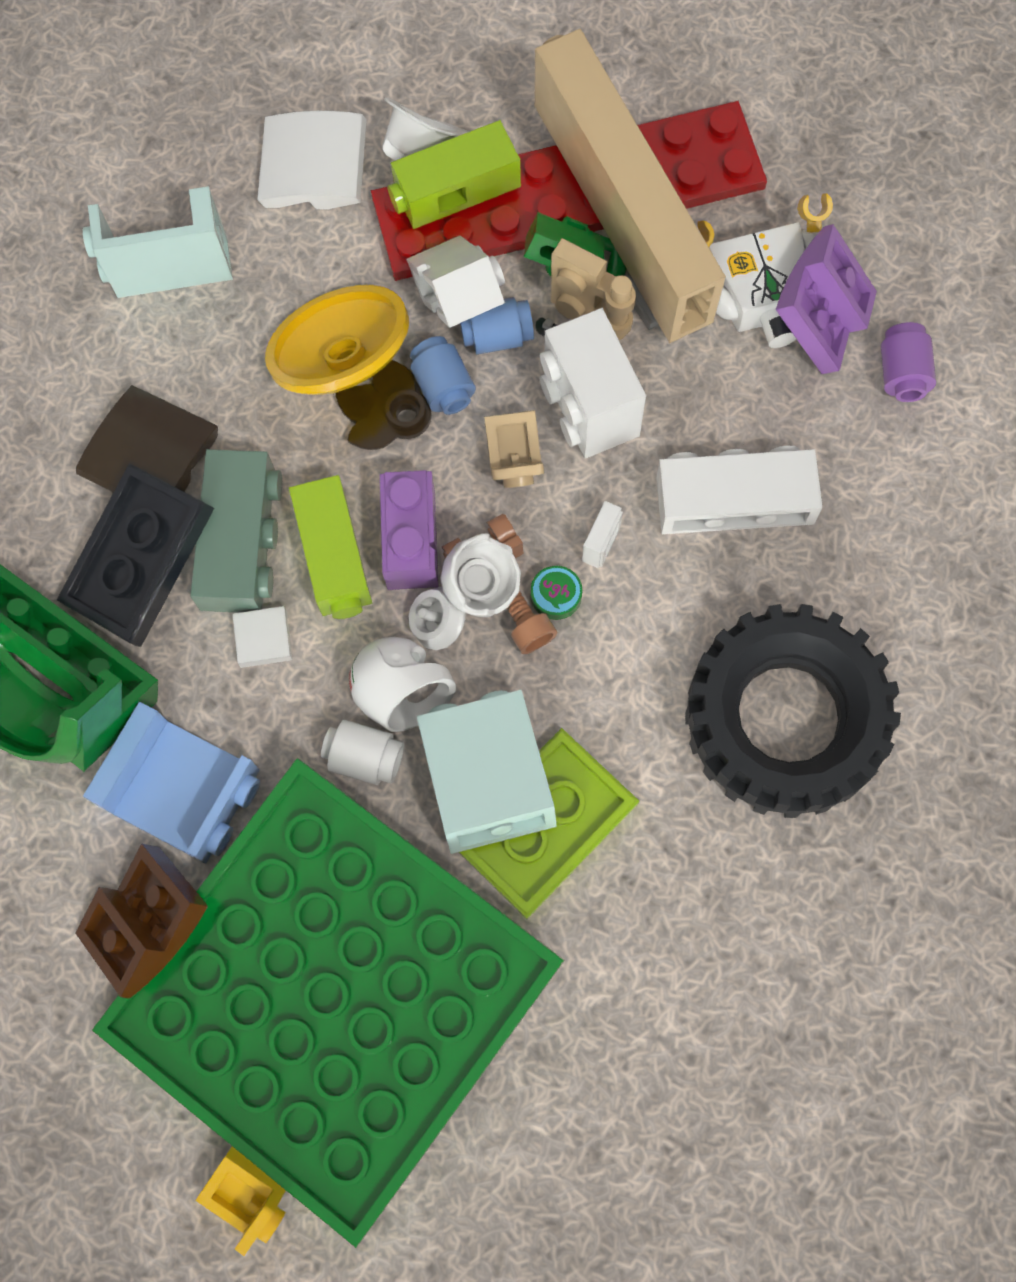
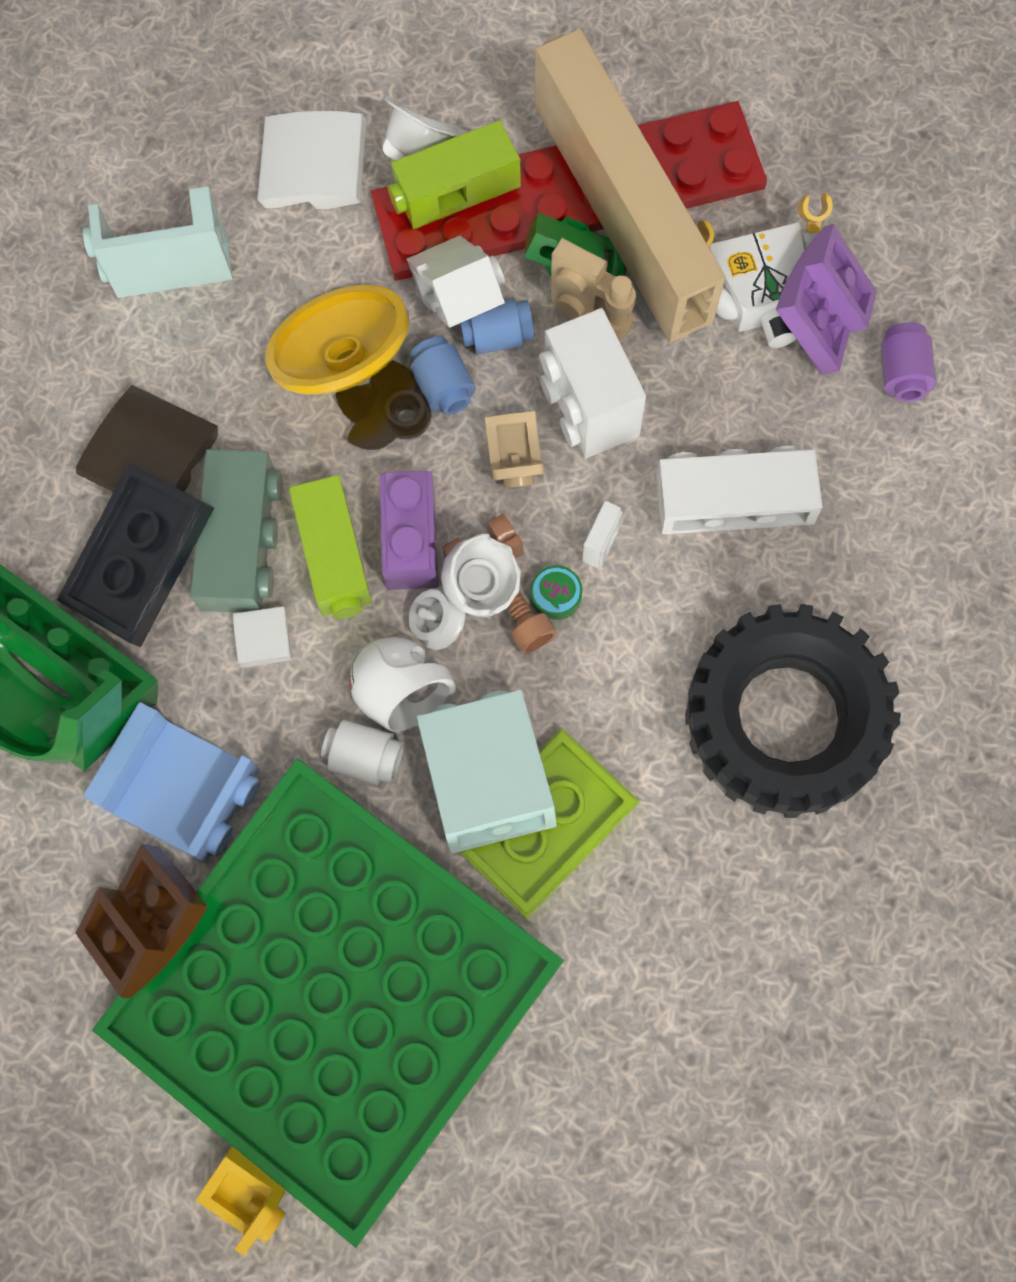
(544, 324): black piece -> none

